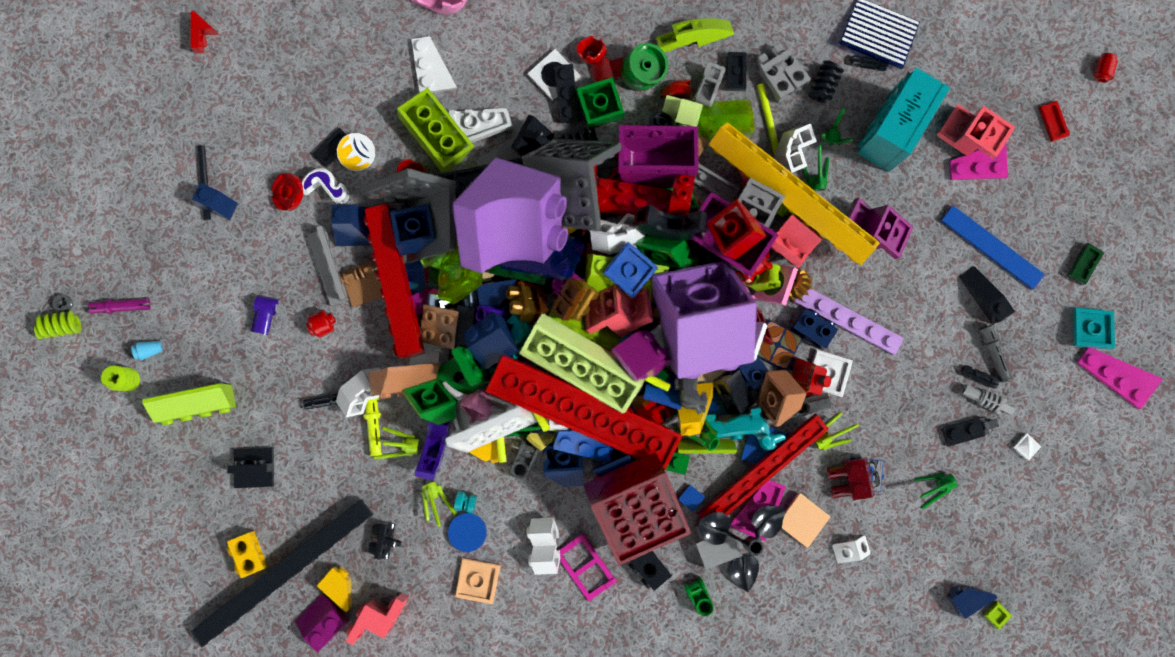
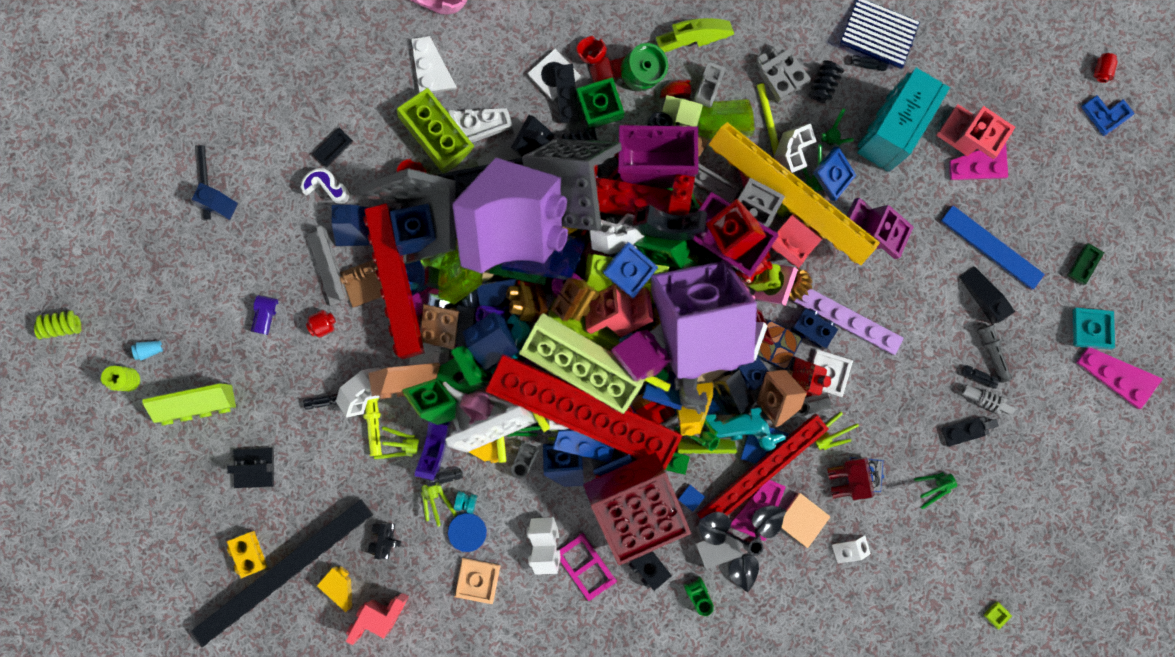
(60, 297): dark grey bush -> none
(110, 306): magenta pin -> none
(199, 28): red slope -> none
(287, 192): red tile -> none
(321, 622): magenta slope -> none
(356, 152): tile -> none
(444, 477): none -> black axle
(540, 441): light yellow tile -> none
(736, 71): black plate -> none
(834, 173): none -> blue tile
(969, 600): dark blue slope -> none
(1026, 446): white tile -> none
(1054, 121): red tile -> none
(1105, 118): none -> blue tile

